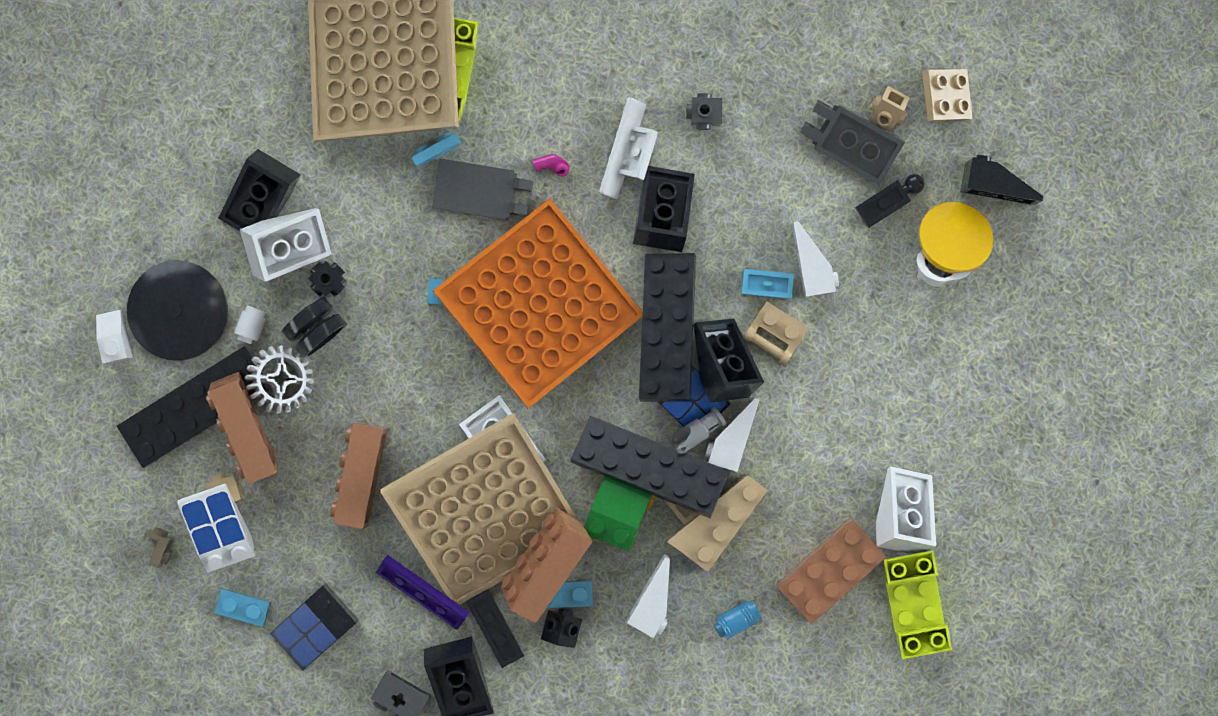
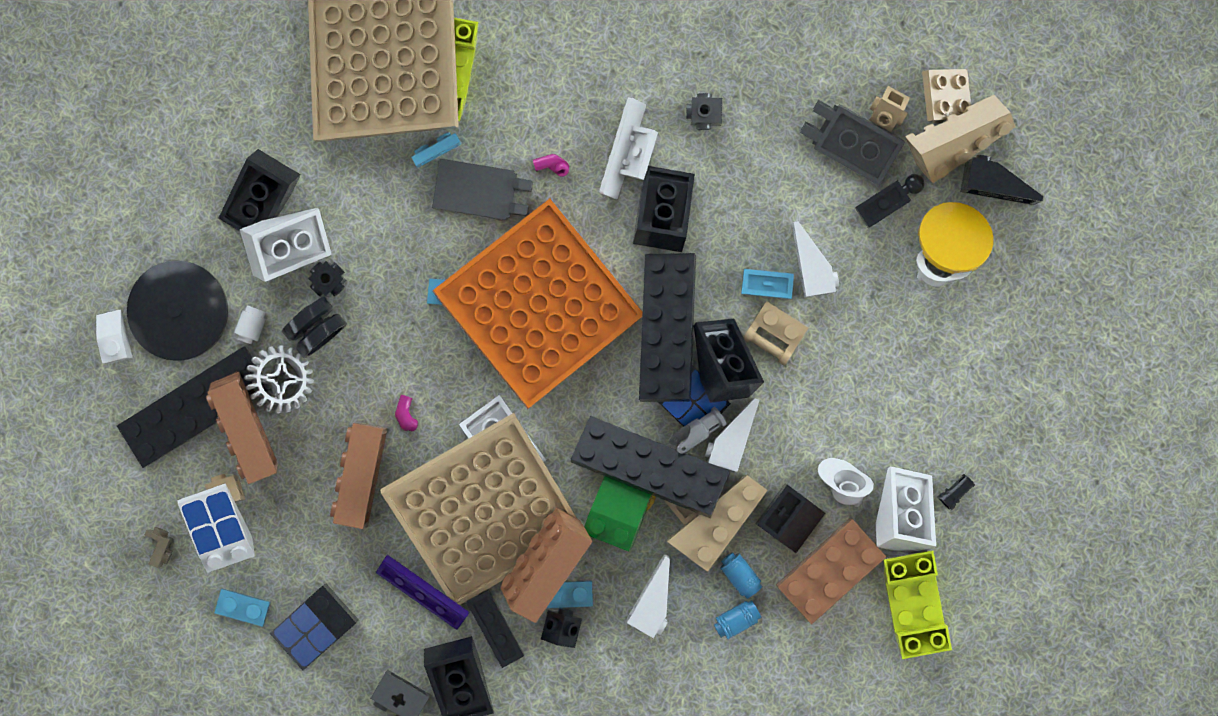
(403, 416): none -> dark pink arm
(740, 575): none -> dark azure head
(790, 518): none -> black slope
(846, 482): none -> white piece
(956, 492): none -> black pin
(960, 137): none -> tan wedge

